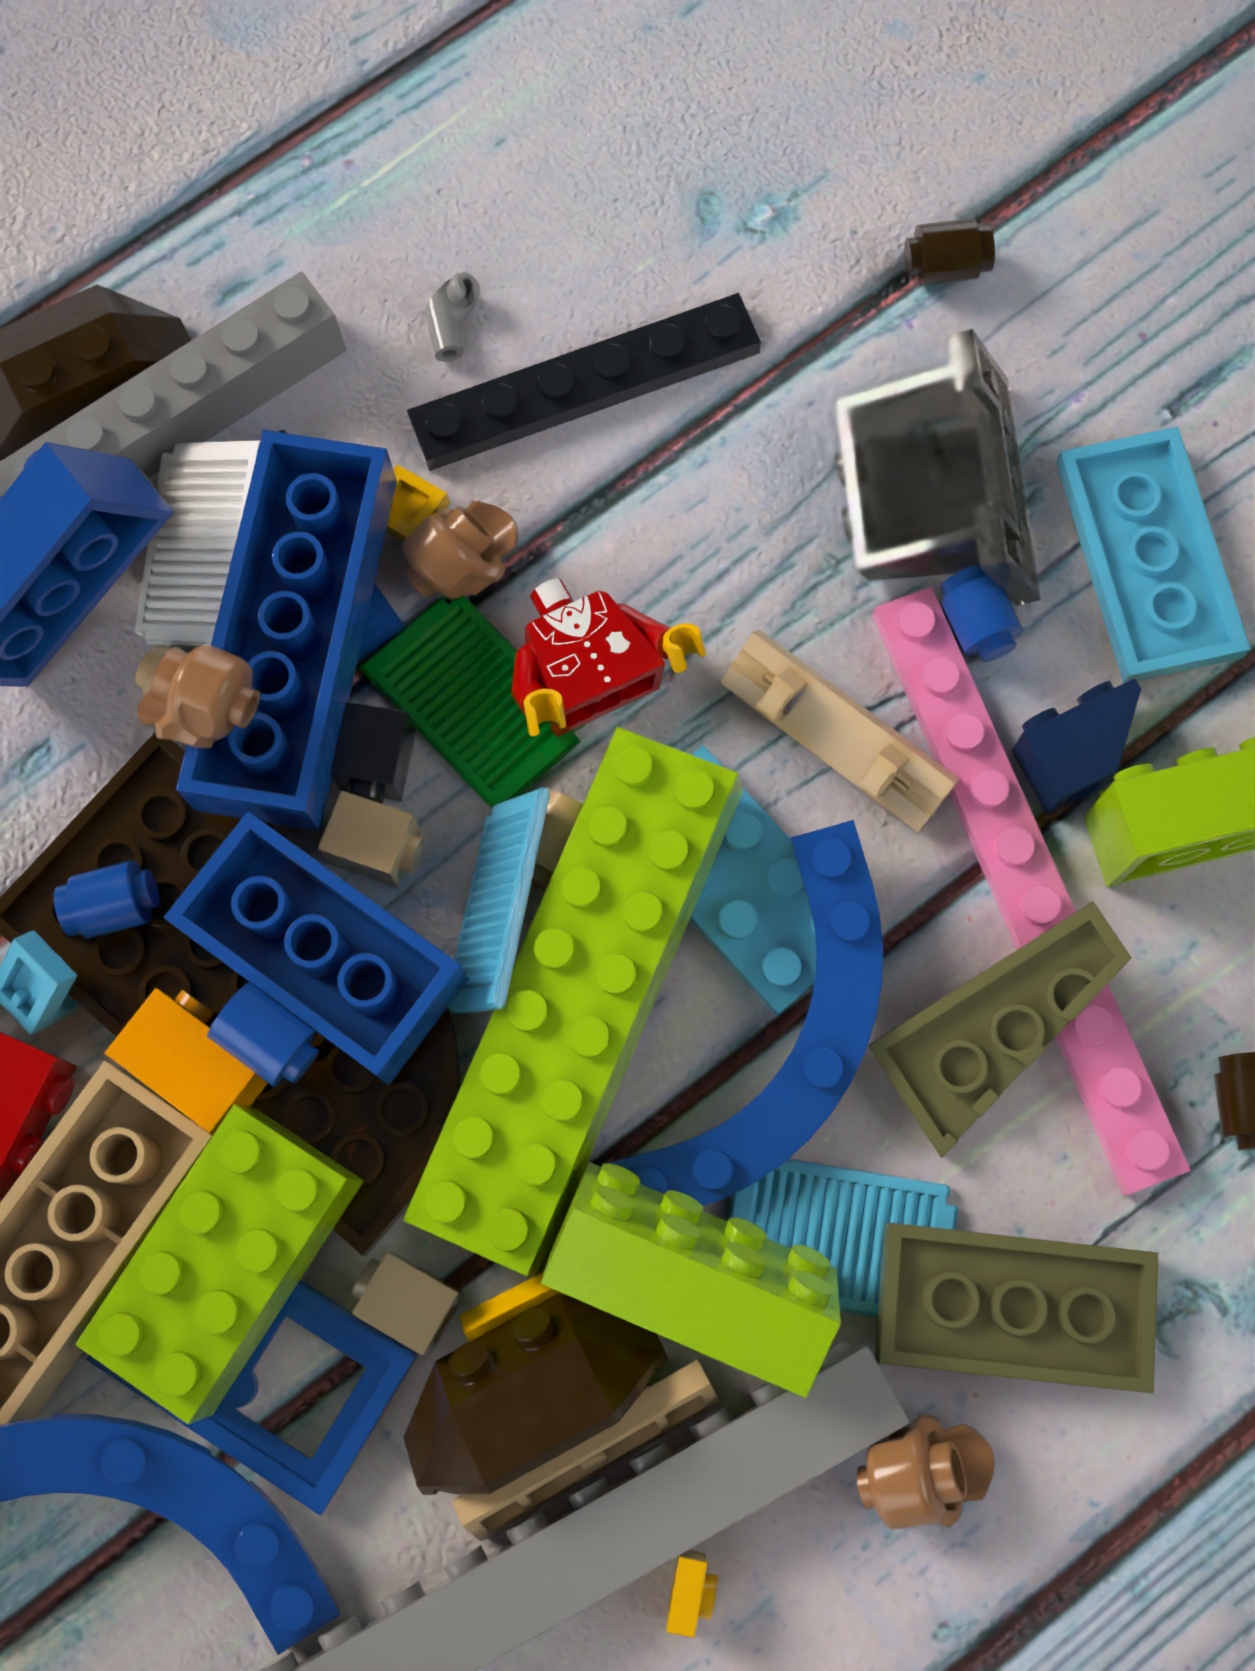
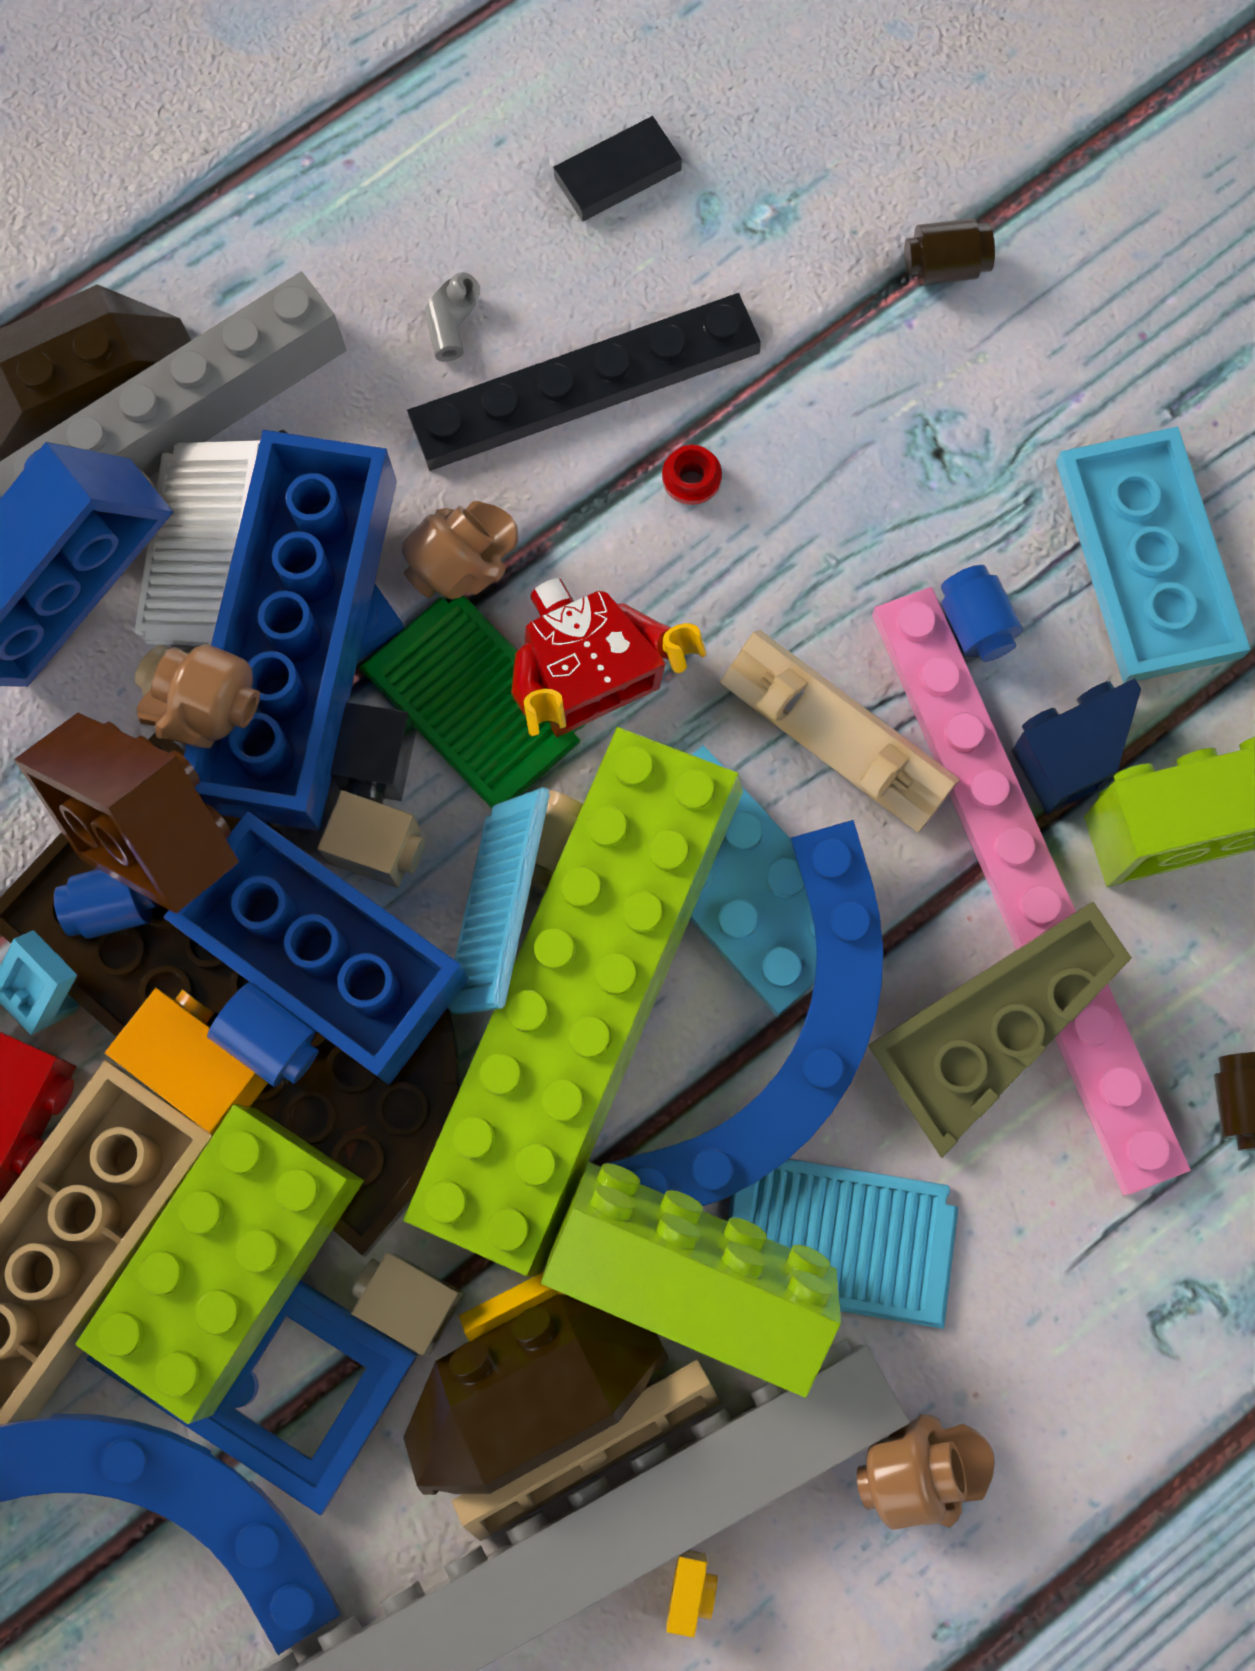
(130, 809): none -> reddish brown brick
(412, 502): yellow plate -> none
(617, 168): none -> black tile
(691, 459): none -> red plate
(938, 475): clear smoke windscreen -> none
(1017, 1308): olive plate -> none

